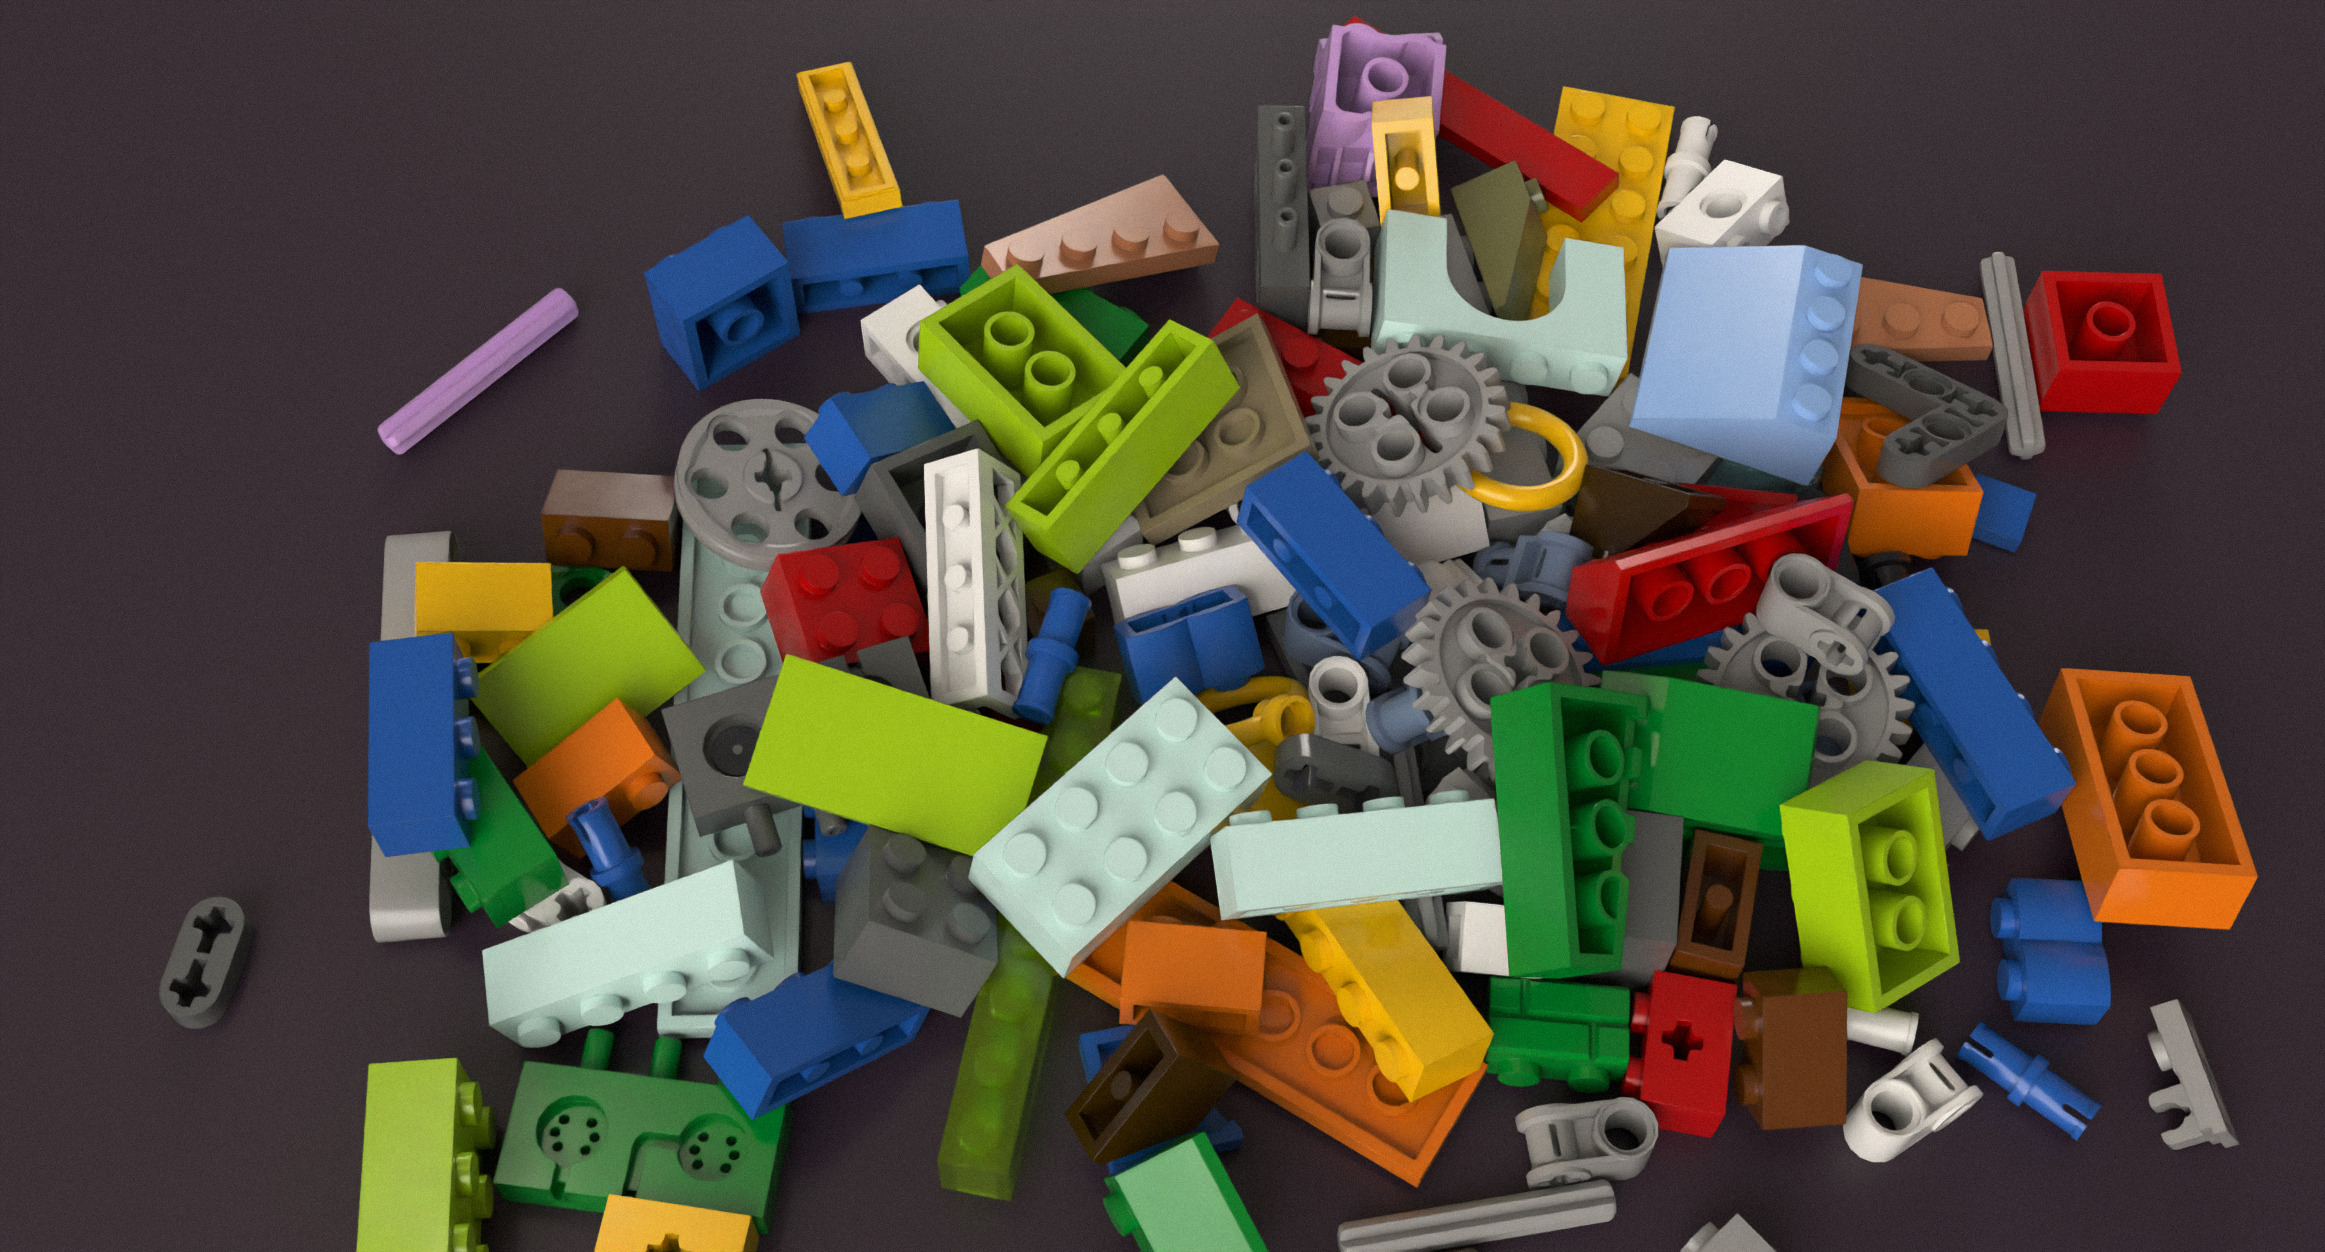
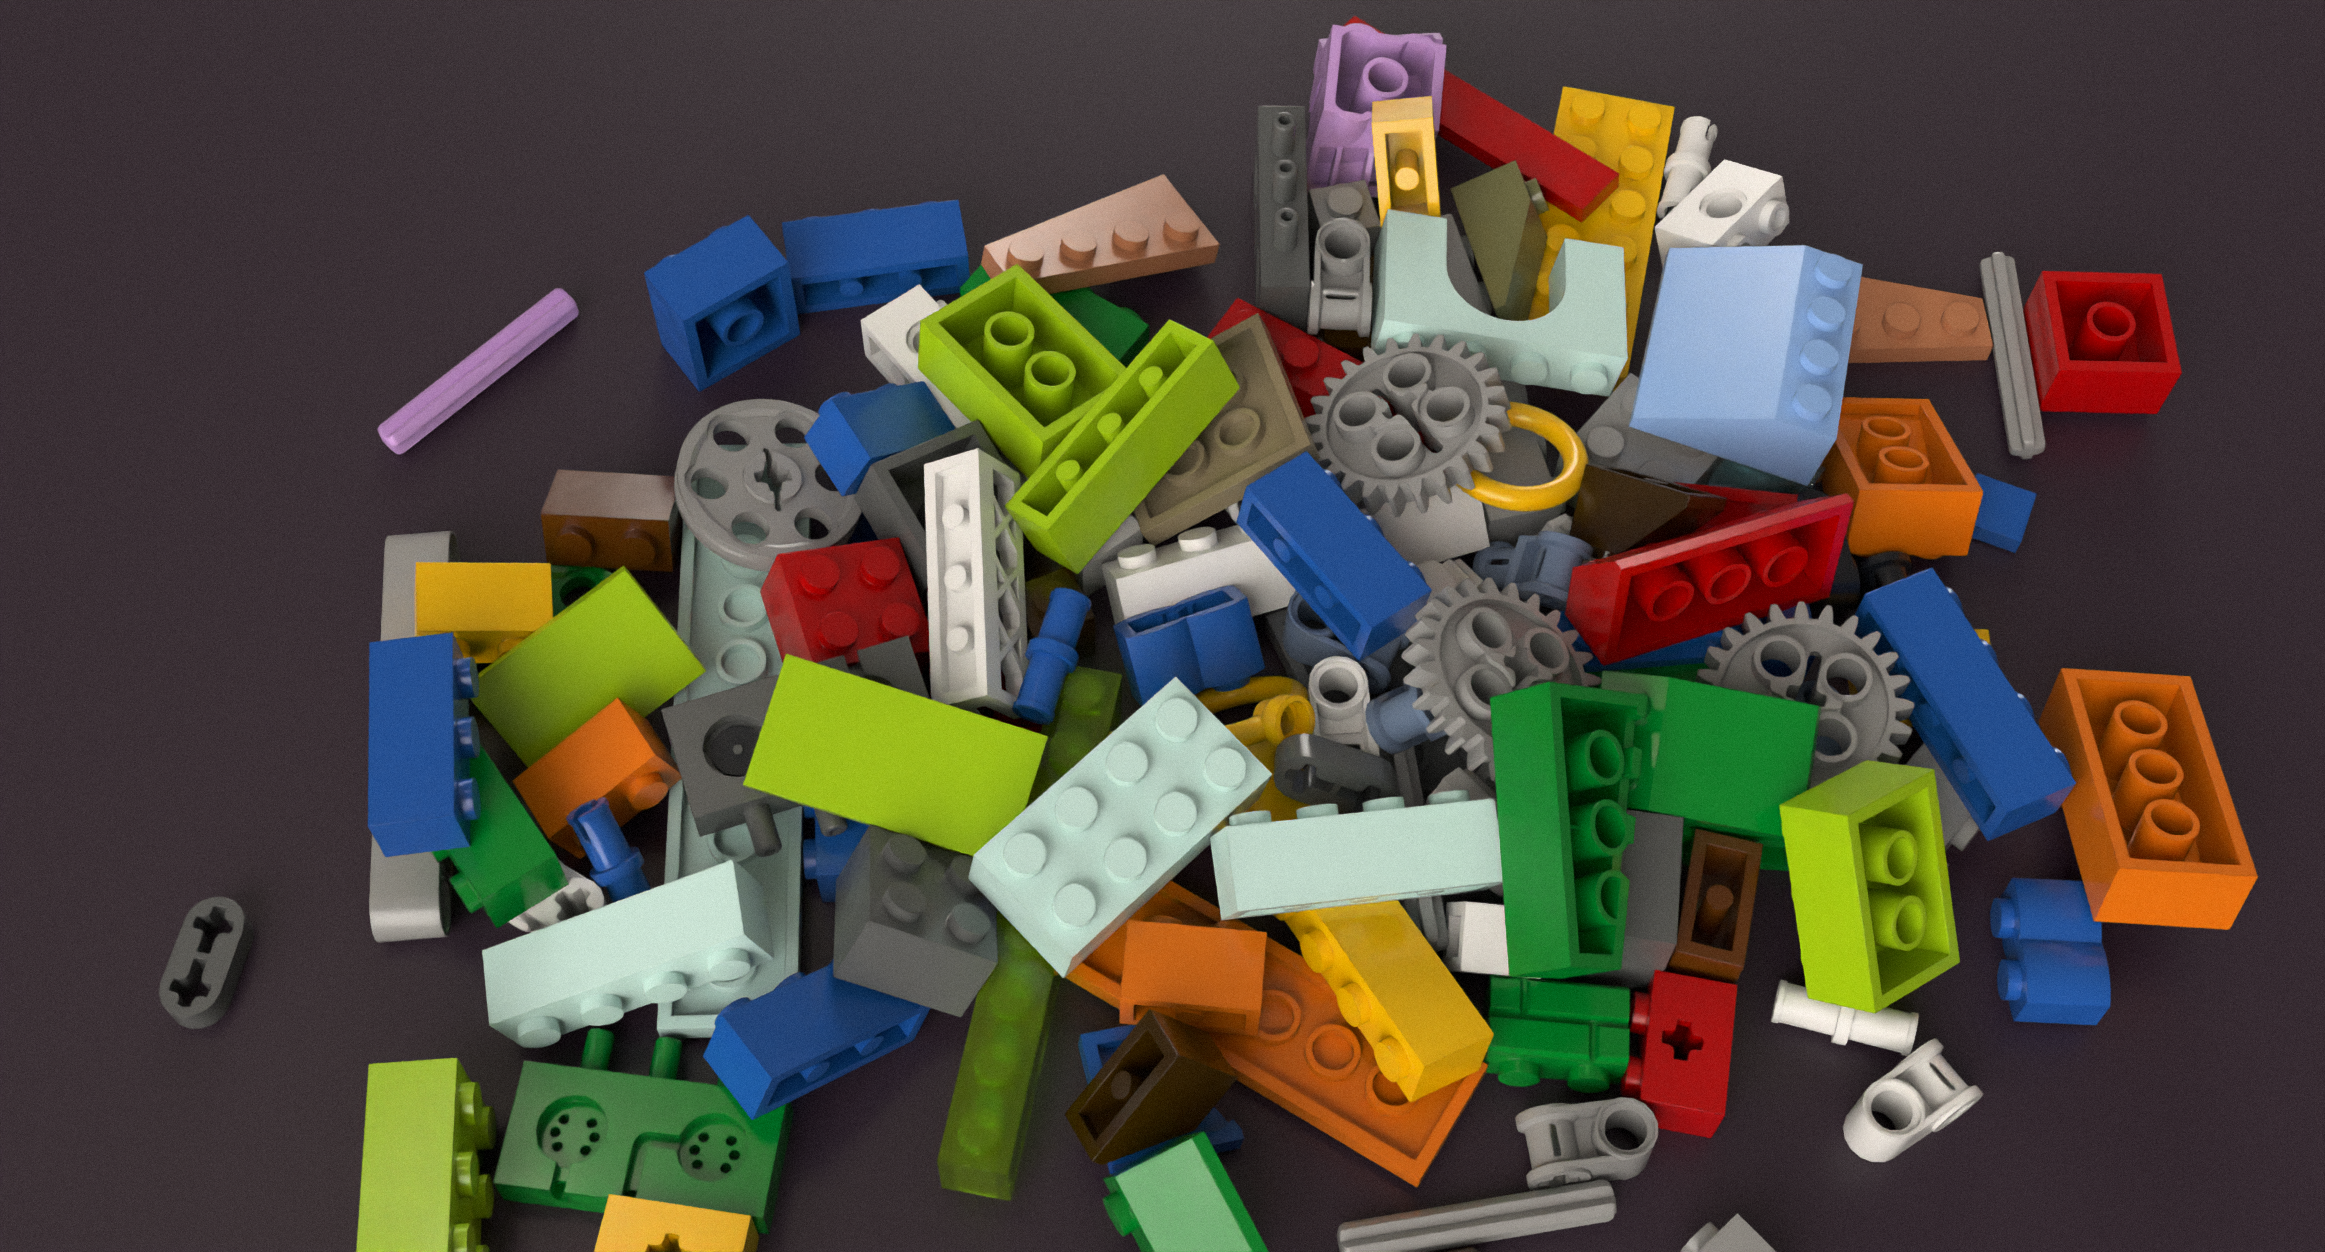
(848, 140): yellow tile -> none
(1792, 1048): reddish brown brick -> none
(1822, 613): light grey piece -> none
(1948, 417): dark grey beam -> none
(2029, 1080): blue pin -> none
(2180, 1049): light grey plate -> none

